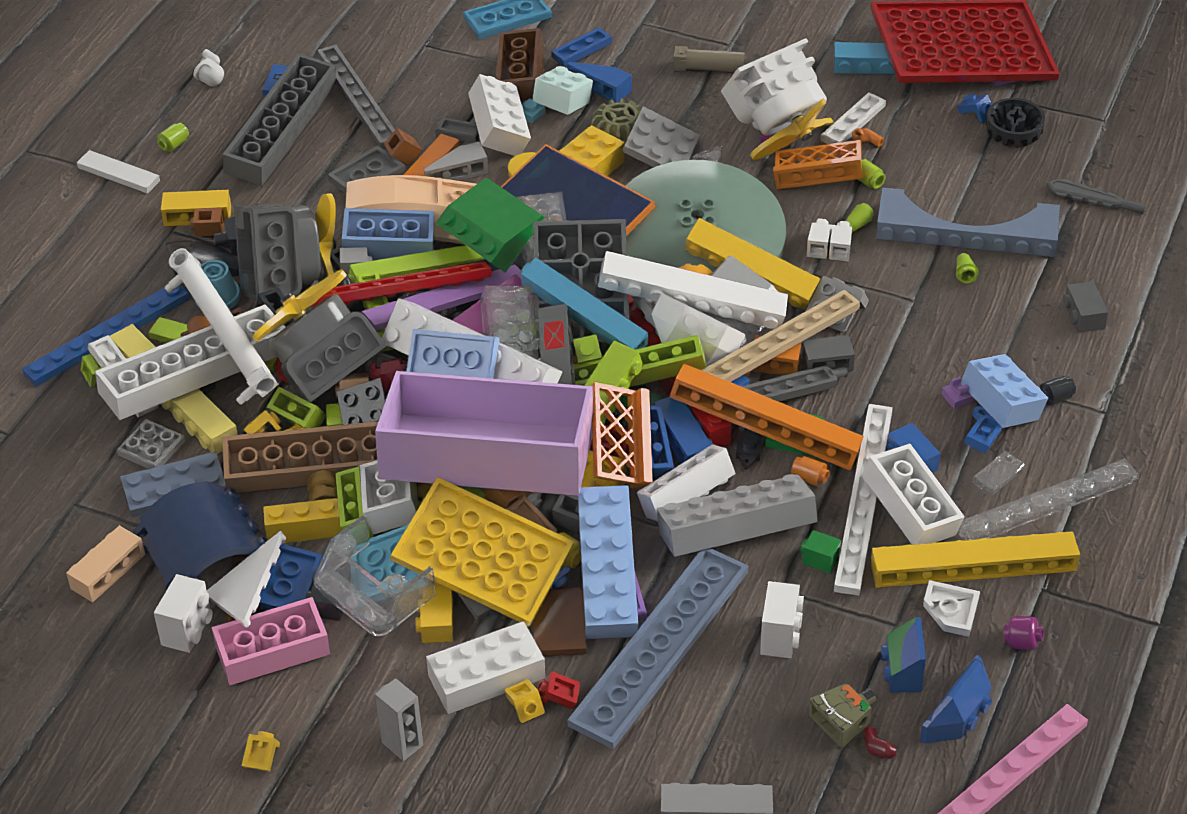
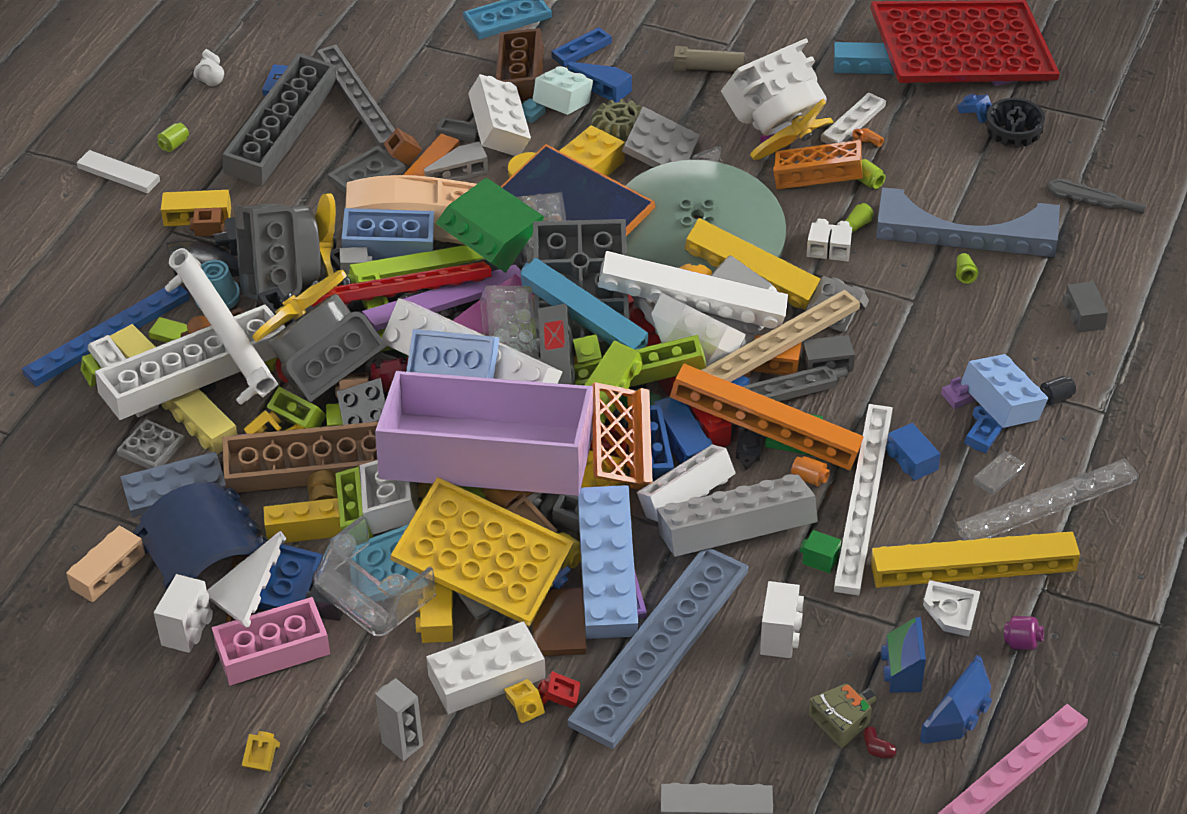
(912, 495): white brick -> none

